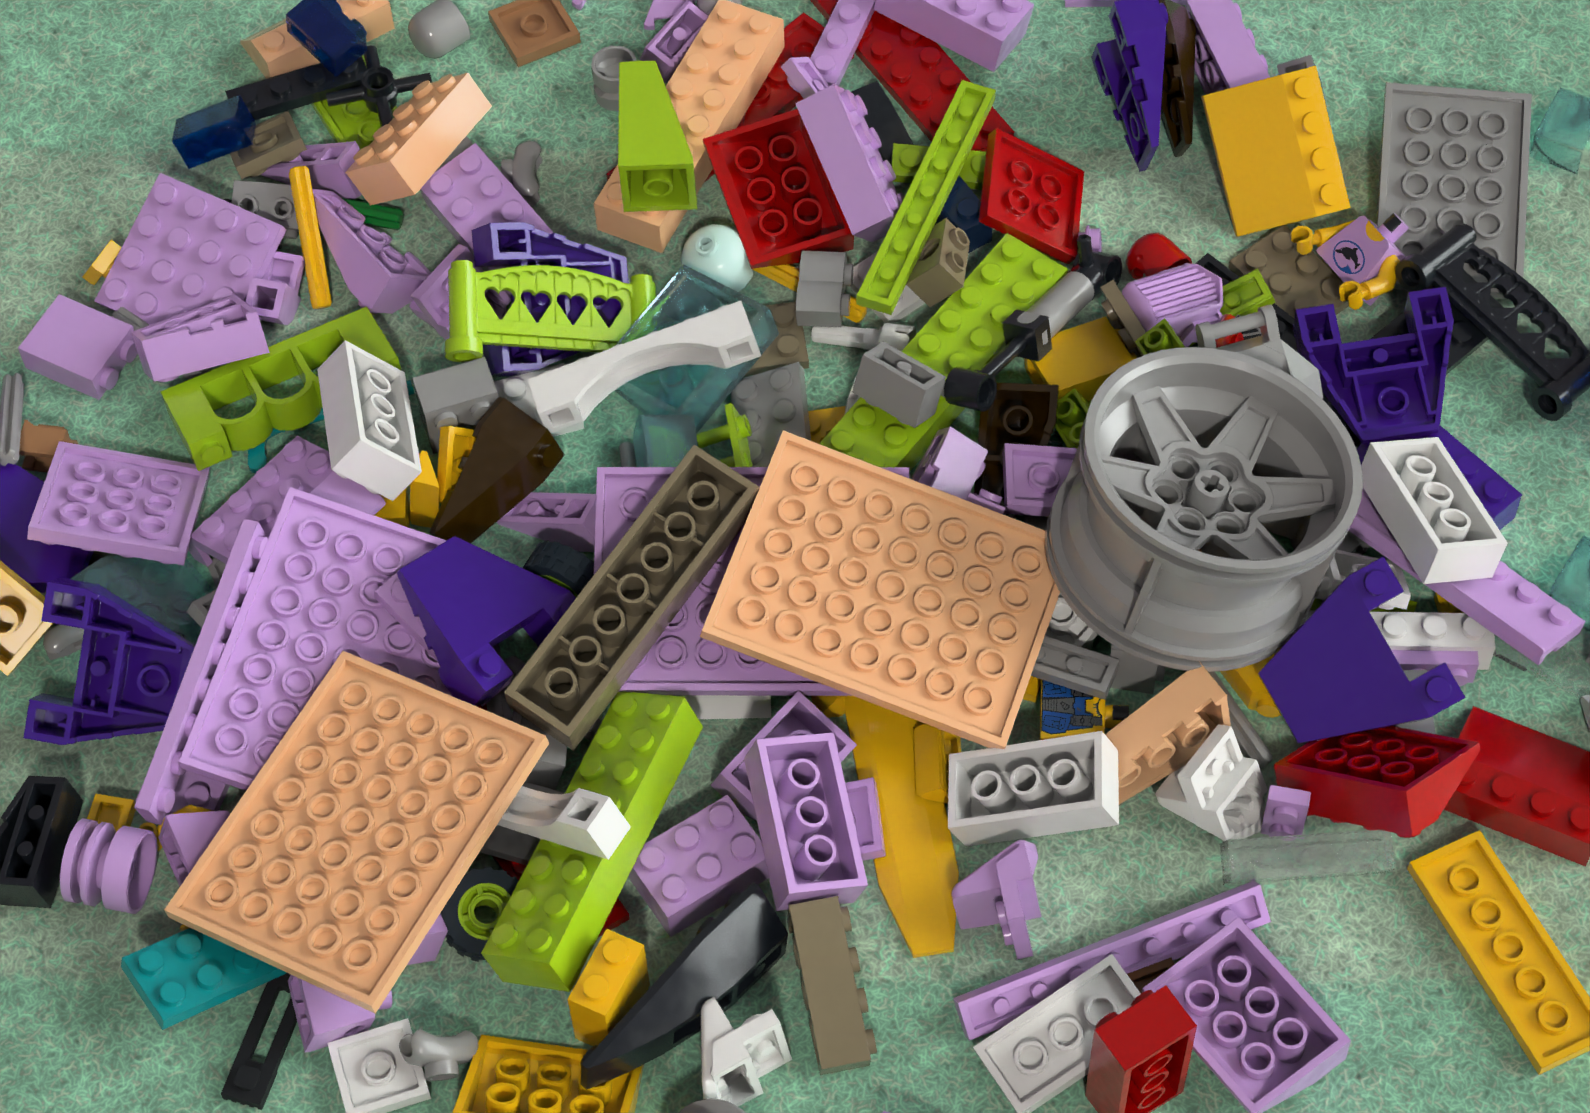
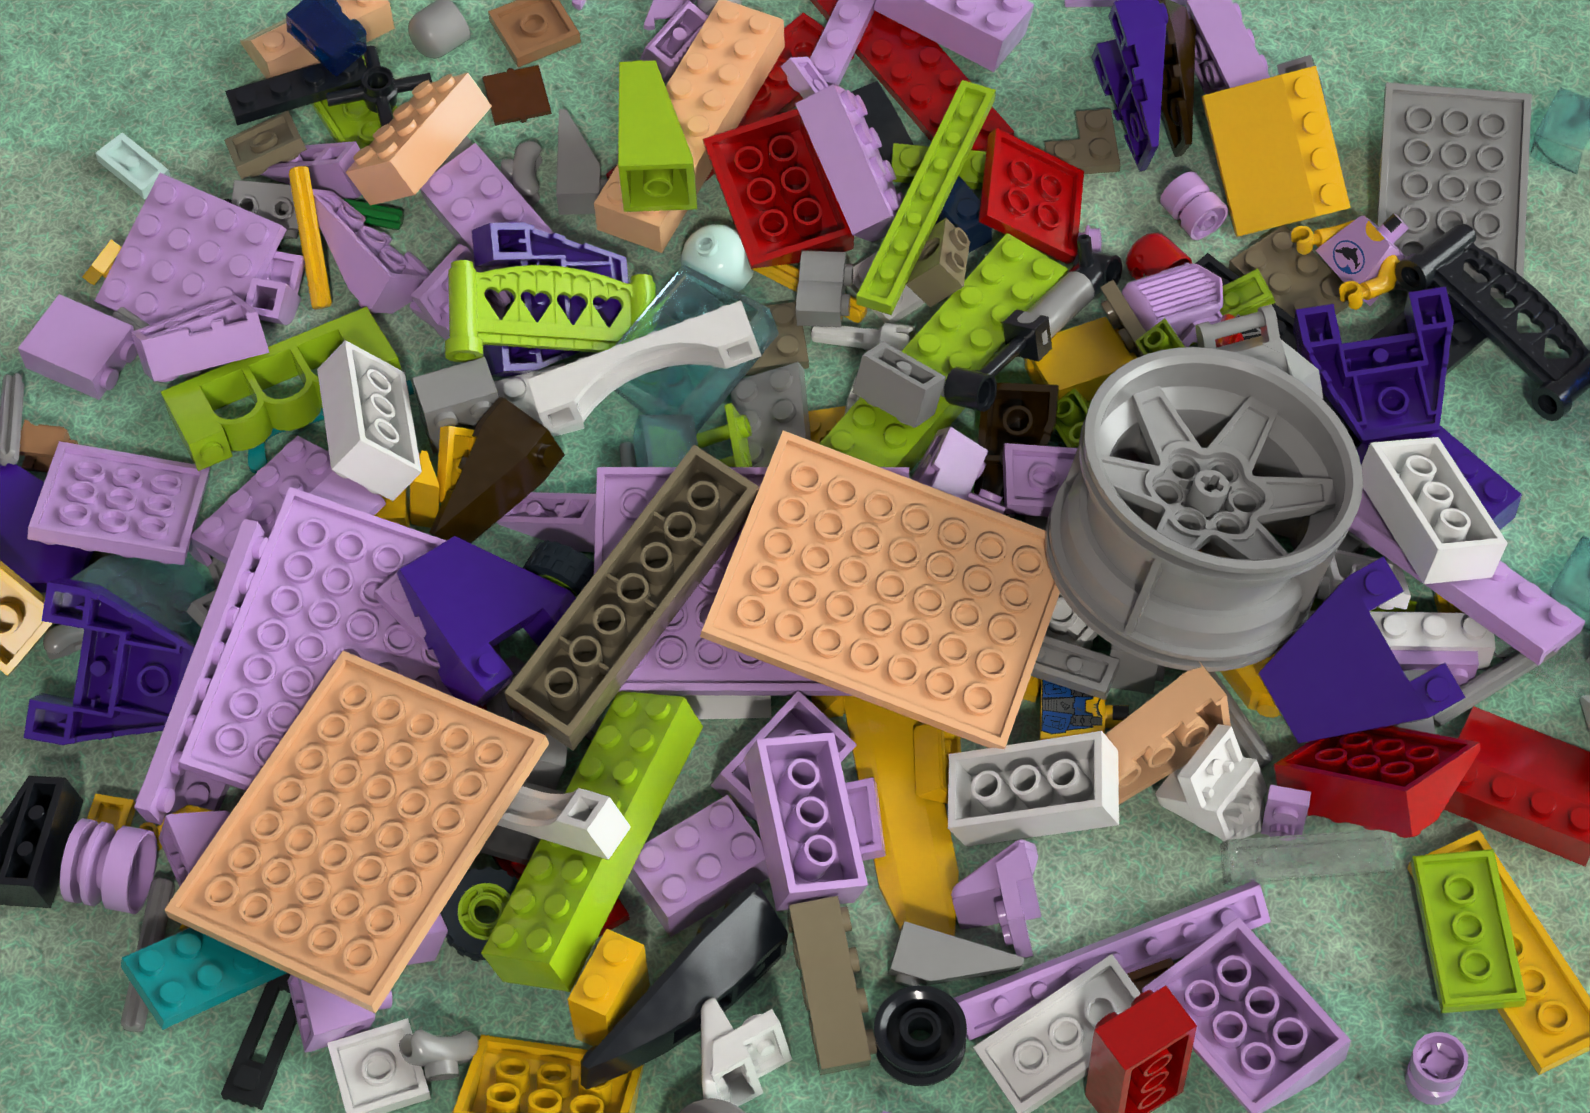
(131, 164): none -> light aqua plate
(152, 931): none -> light grey axle
(214, 132): clear blue brick -> none
(516, 95): none -> reddish brown piece
(577, 170): none -> light grey slope
(606, 75): light grey wheel -> none
(913, 1060): none -> black wheel
(938, 958): none -> light grey slope
(1096, 143): none -> dark tan plate
(1191, 202): none -> lavender wheel
(1436, 1068): none -> lavender wheel
(1468, 931): none -> lime tile
(1488, 684): none -> light grey axle

